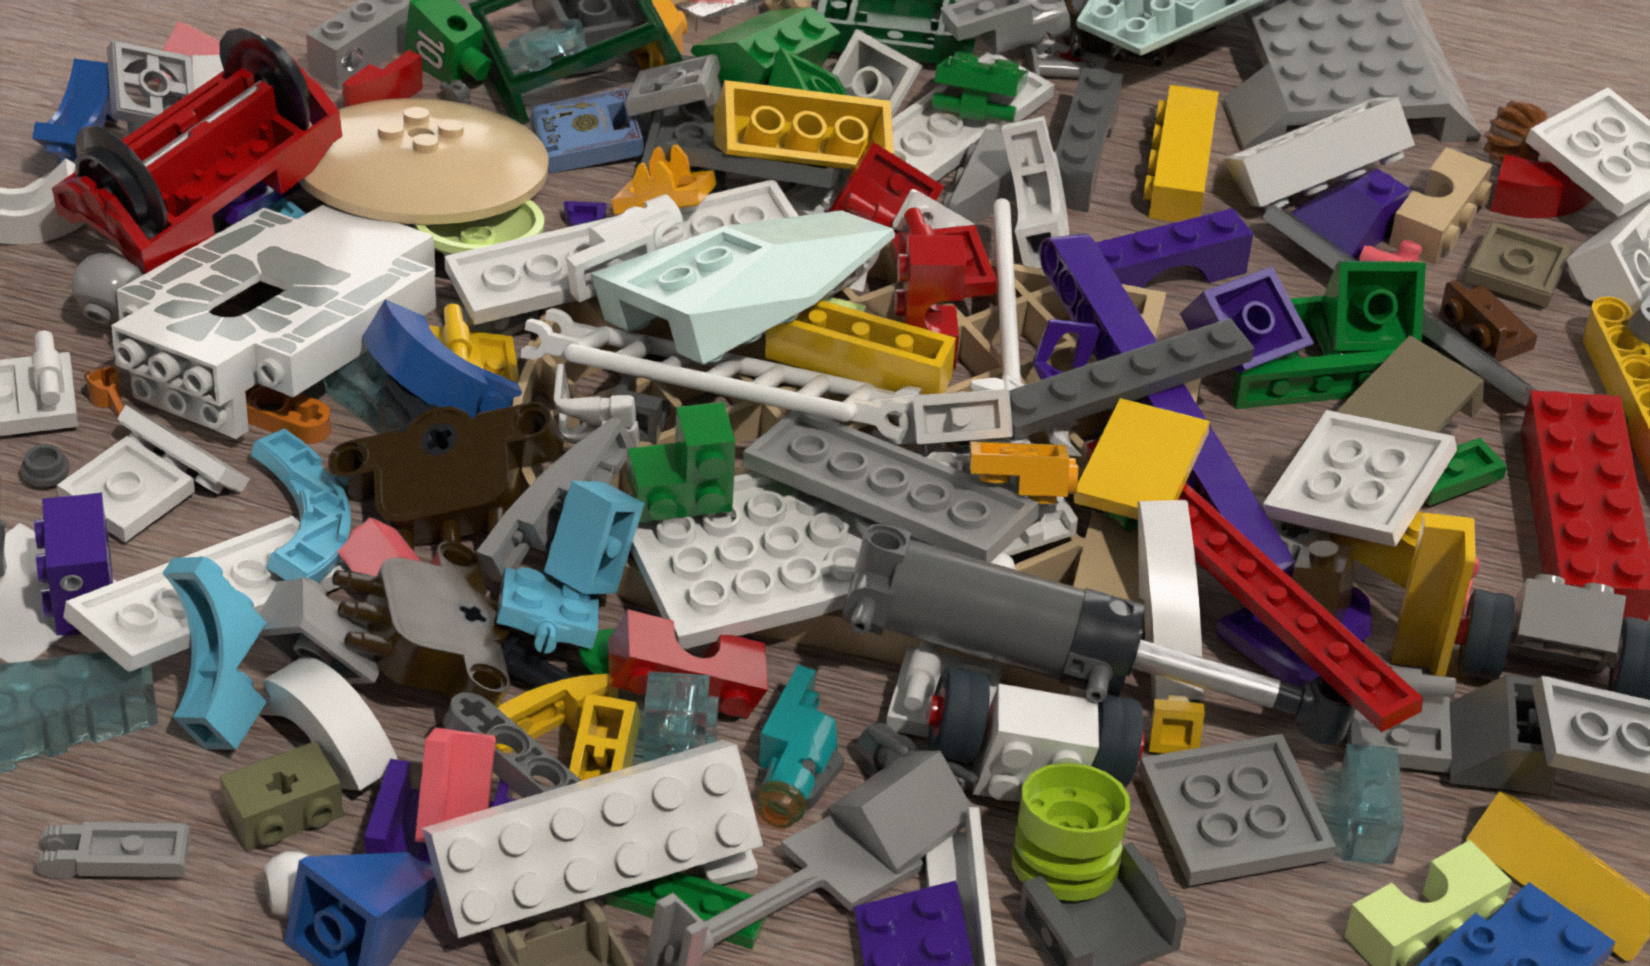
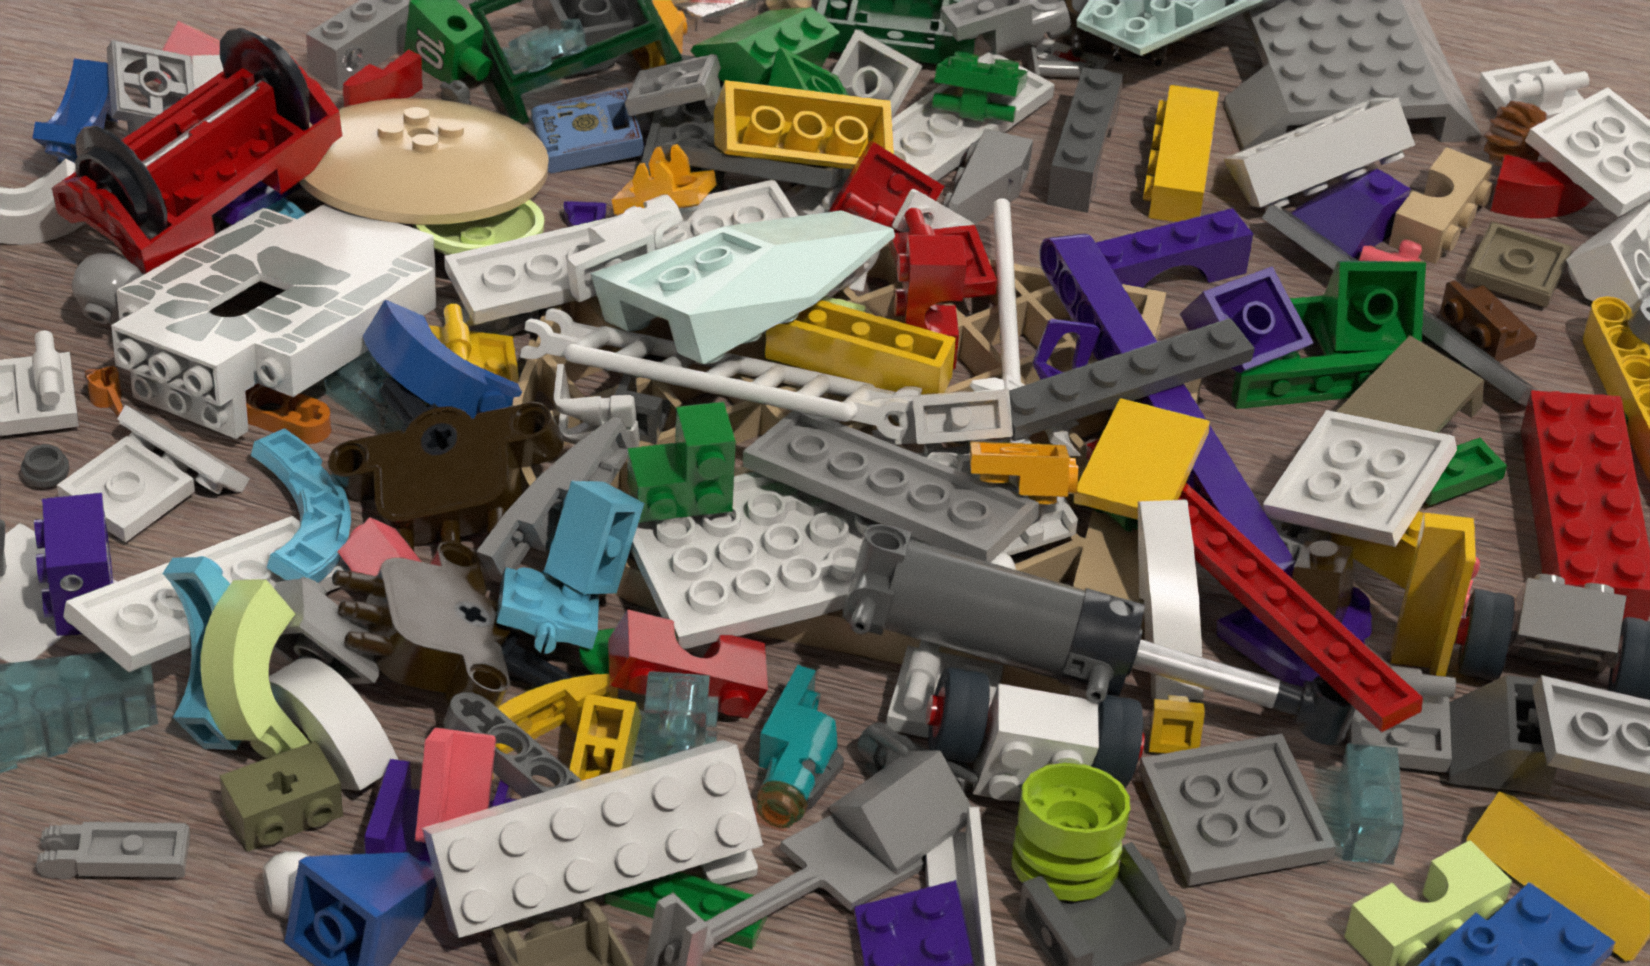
(237, 667): none -> yellowish green arch
(1037, 186): white arch -> none
(1535, 84): none -> white plate

